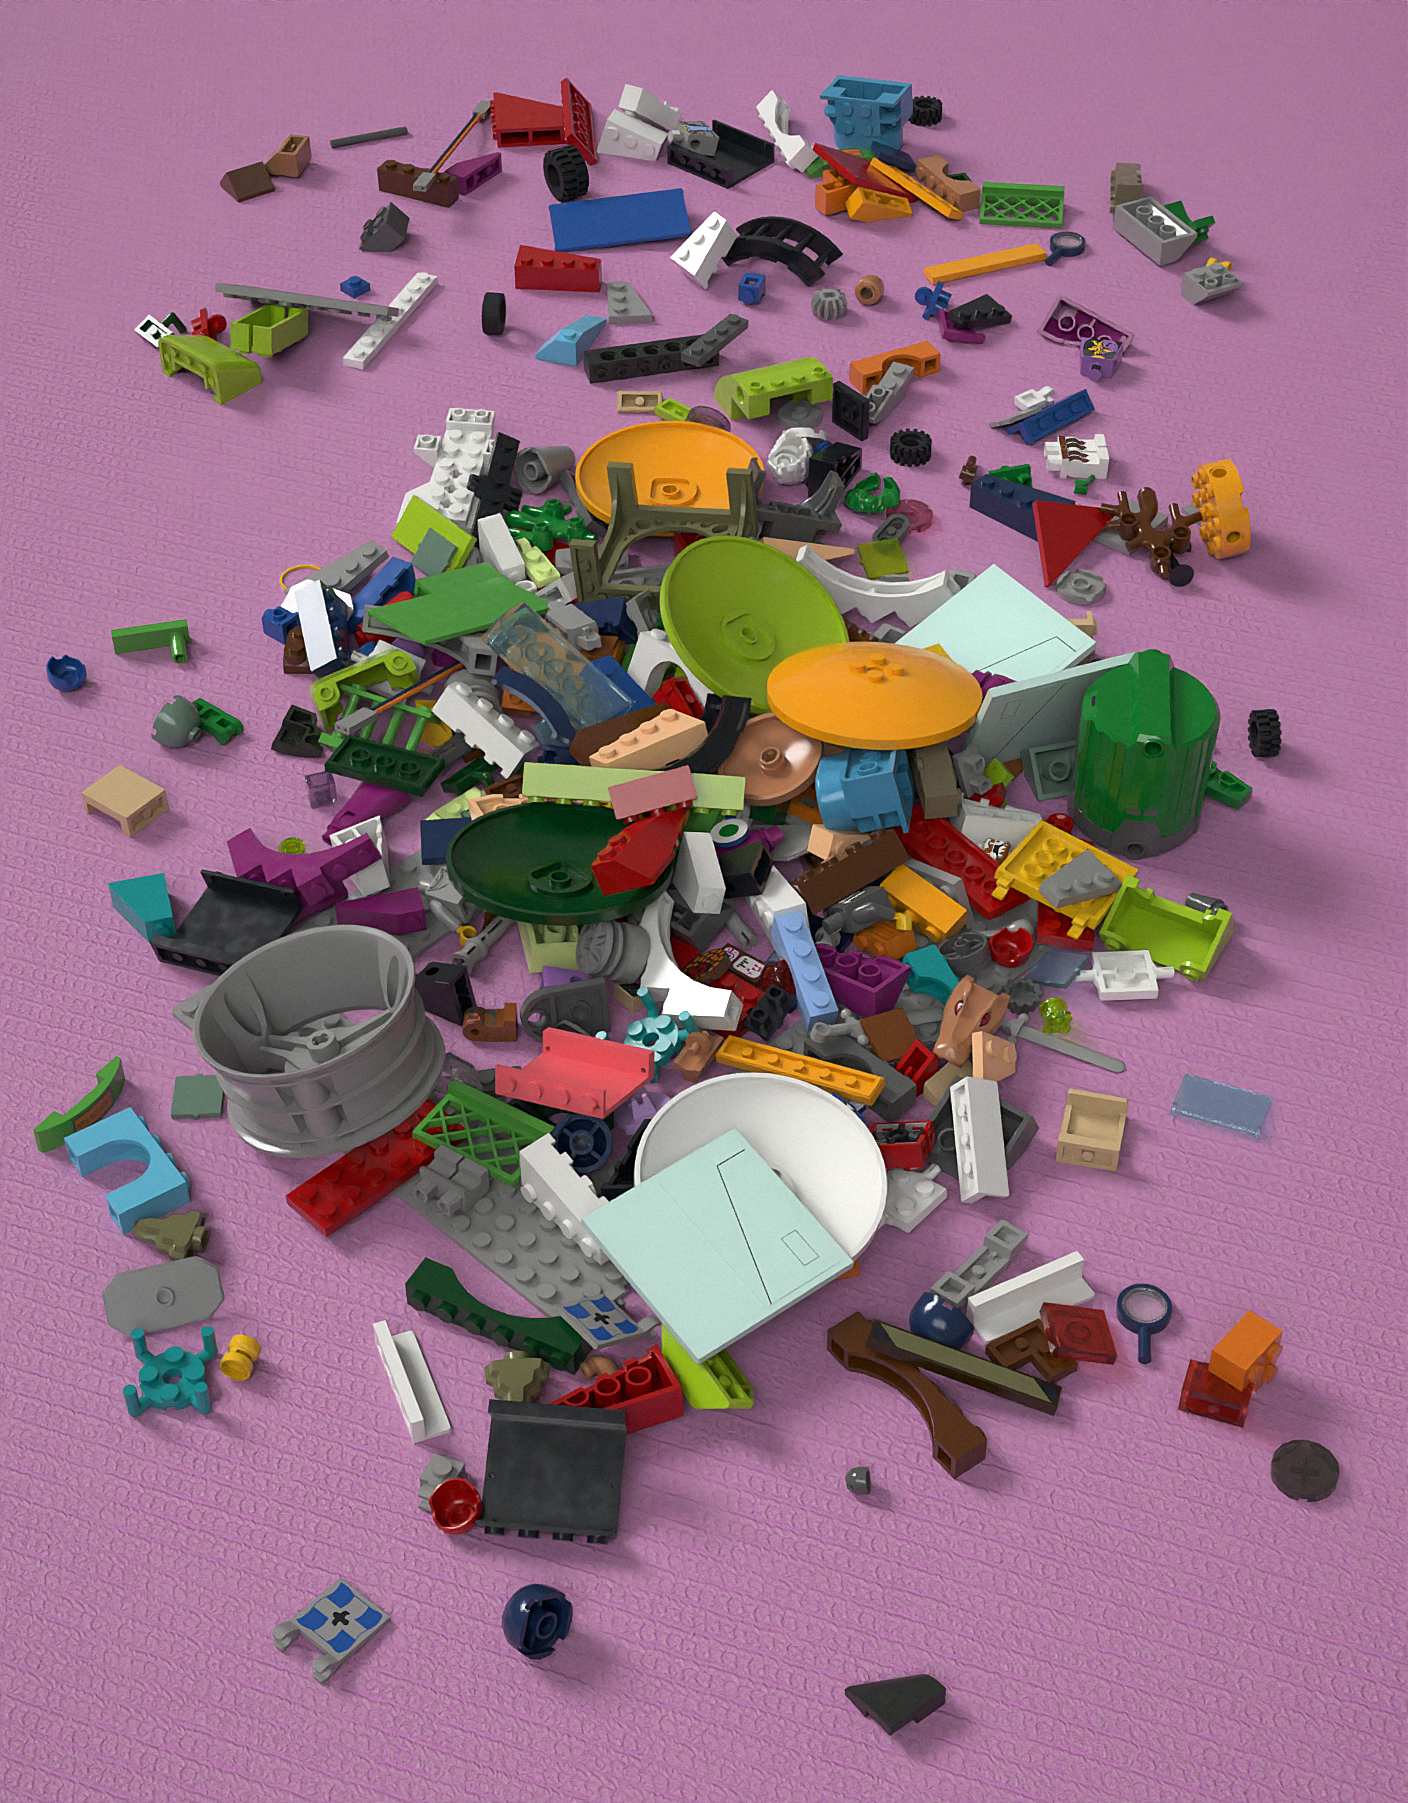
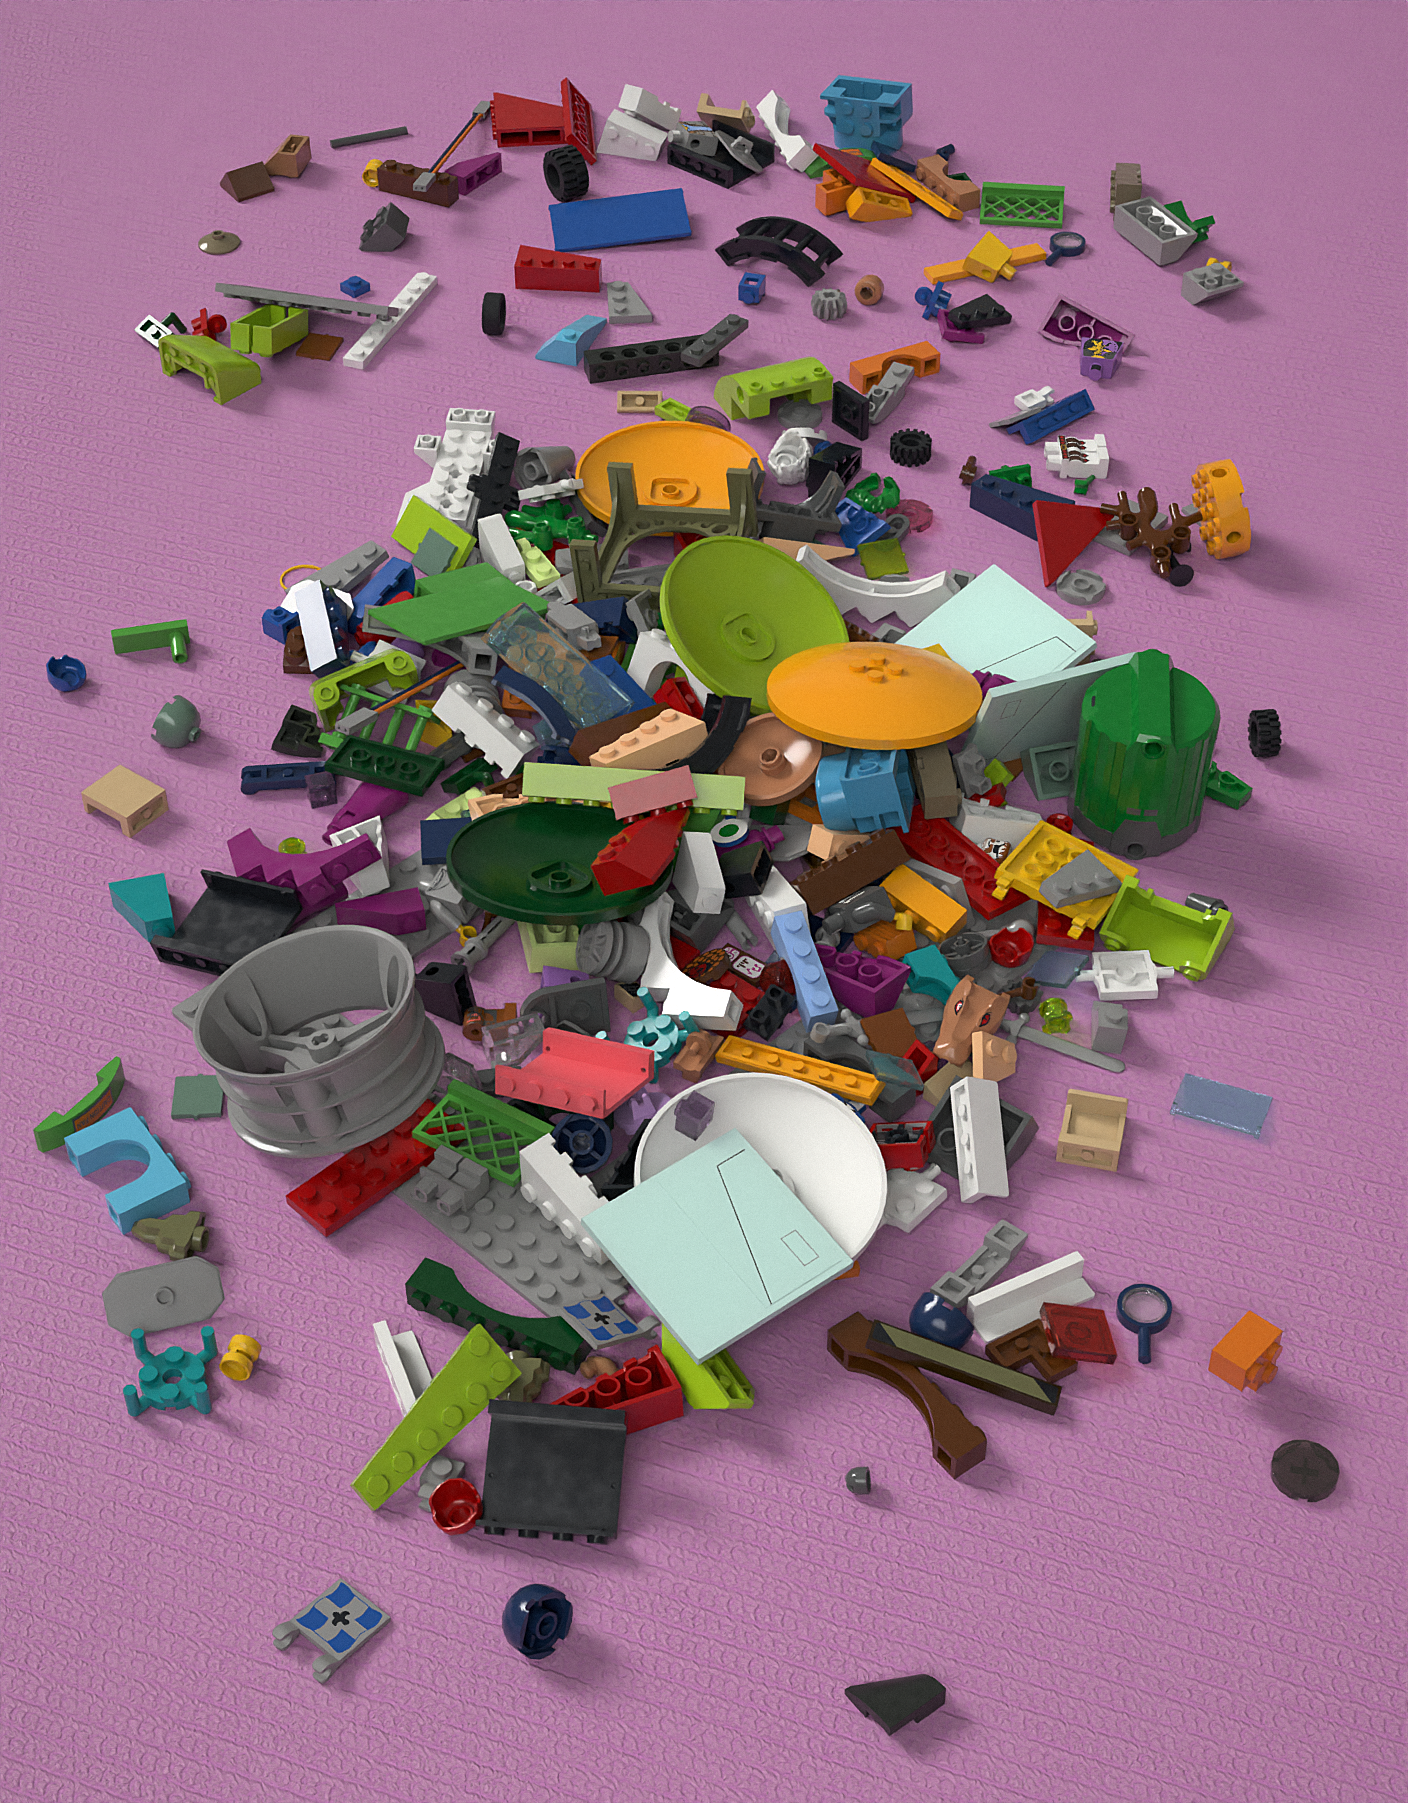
(214, 719): green plate -> none
(219, 242): none -> dark tan dish
(278, 776): none -> dark blue plate
(319, 346): none -> dark orange piece
(370, 173): none -> yellow wheel
(452, 1400): none -> lime wing
(512, 1040): none -> clear slope
(551, 491): none -> white plate
(693, 1115): none -> clear purple plate
(704, 249): white wedge -> none
(738, 151): none -> light grey shield
(740, 119): none -> tan panel
(858, 525): none -> blue wing
(894, 1070): none -> clear light blue piece
(926, 111): black tyre -> none
(945, 151): none -> dark blue arm
(990, 259): none -> yellow torso
(1026, 991): none -> reddish brown hand
(1108, 1027): none -> light grey arch
(1213, 1397): clear red brick -> none

